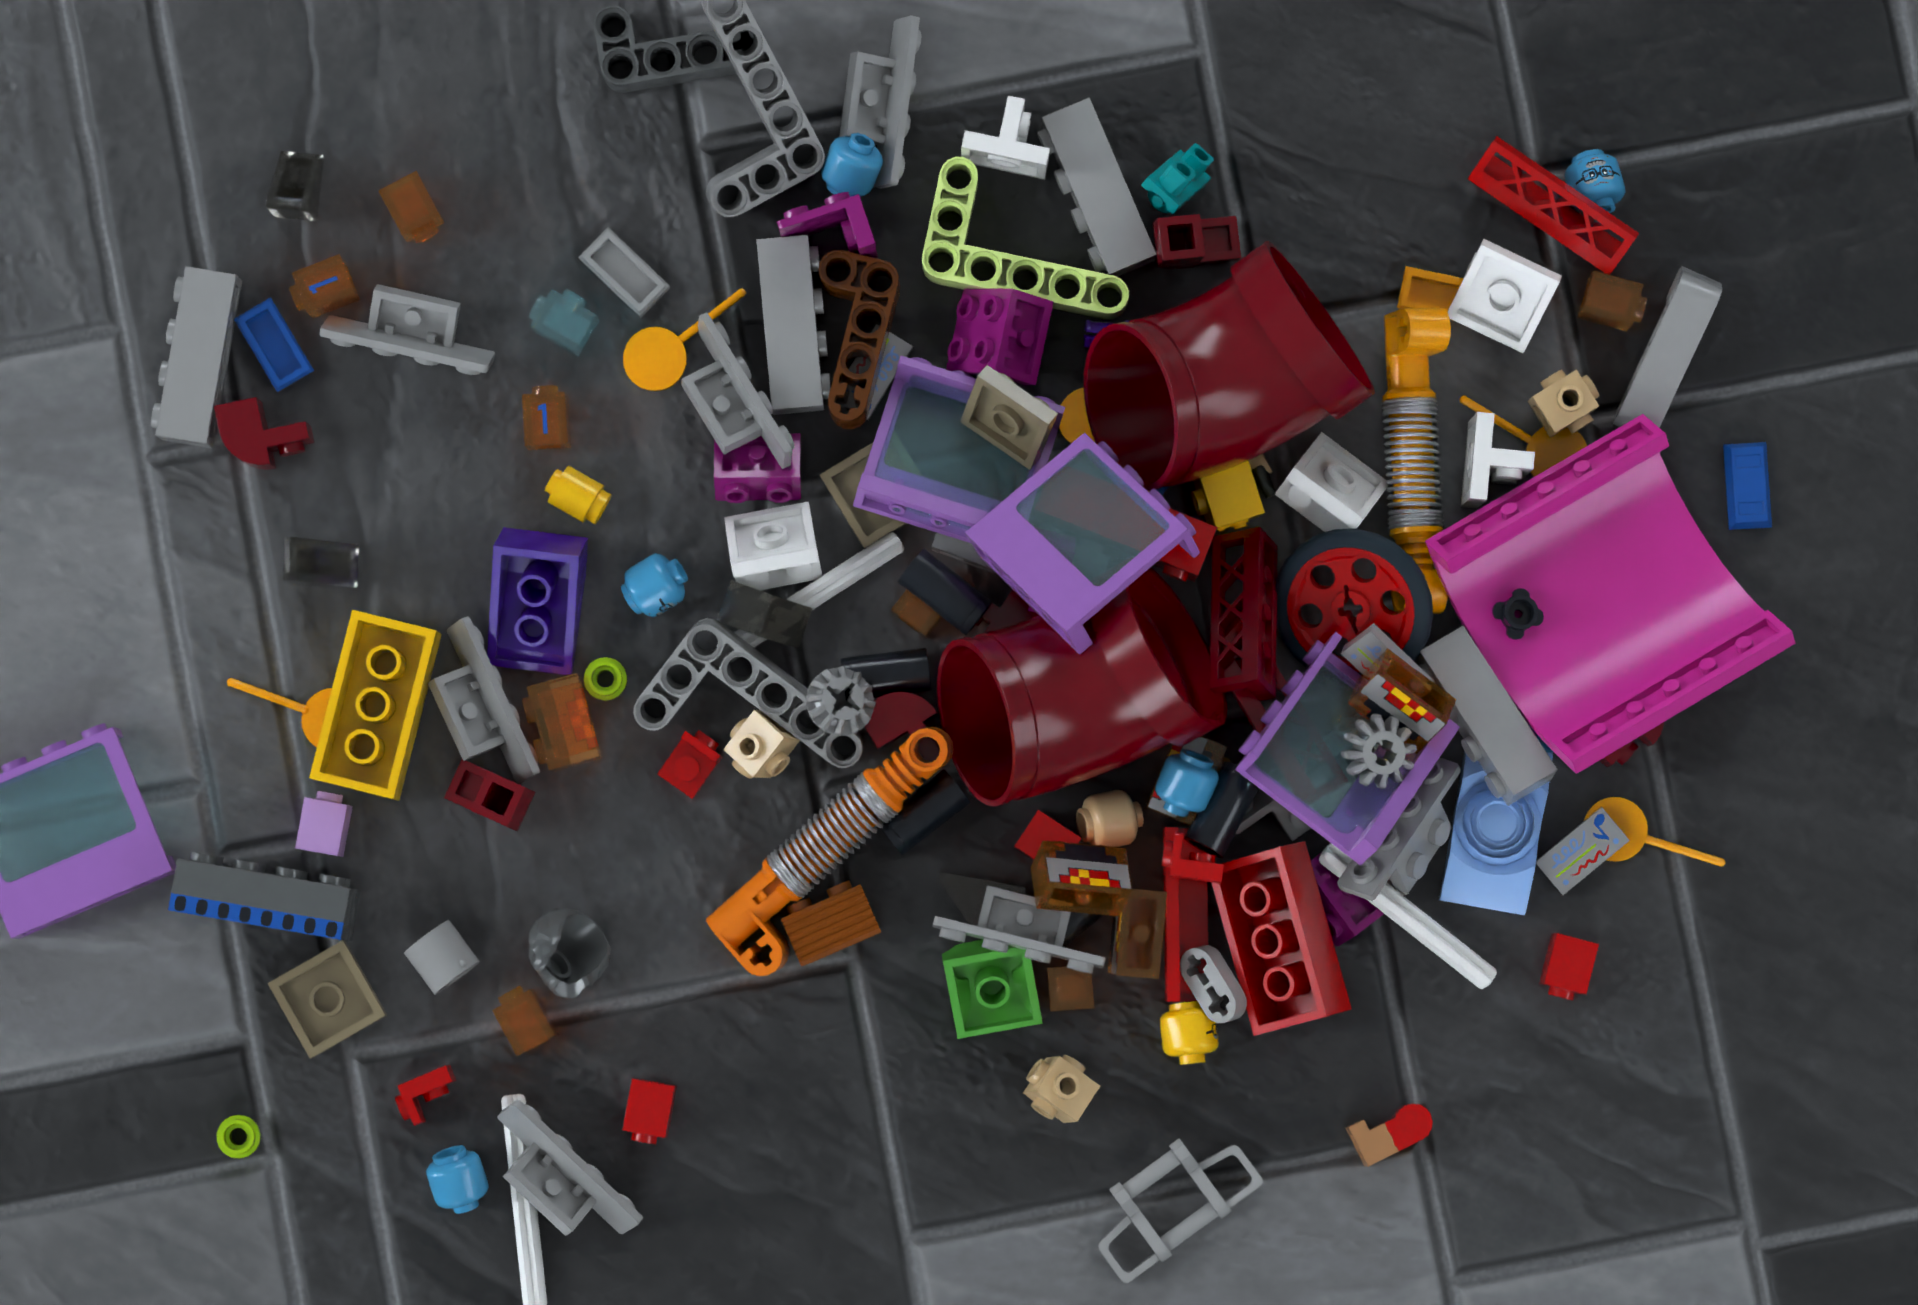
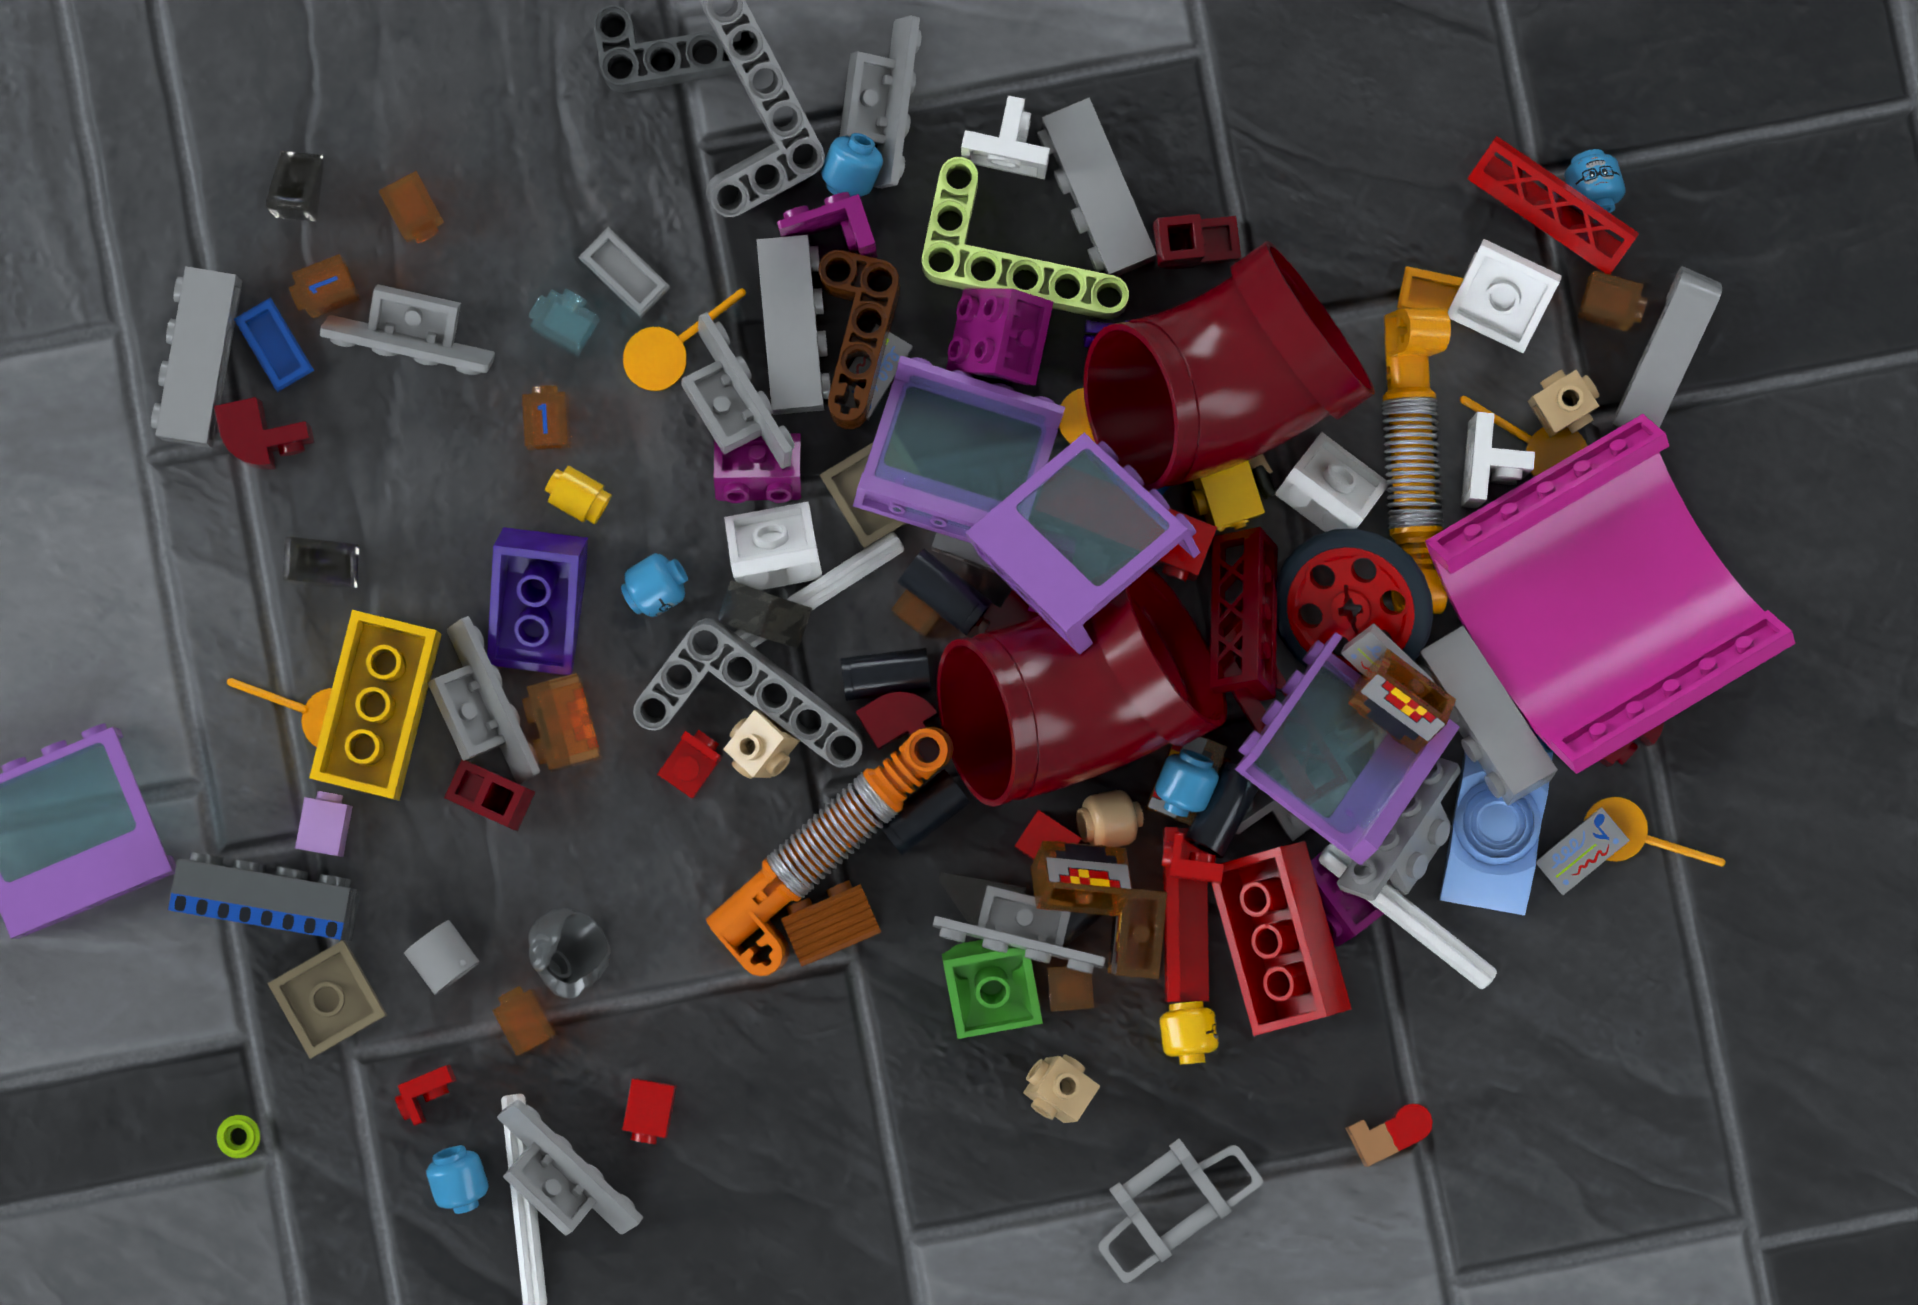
(595, 669): lime plate -> none
(821, 702): light grey gear -> none
(1009, 417): dark tan plate -> none
(1178, 179): teal hips -> none
(1213, 984): light grey beam -> none
(1367, 762): light grey gear -> none
(1530, 613): black plate -> none
(1568, 966): red brick -> none
(1747, 486): blue tile -> none

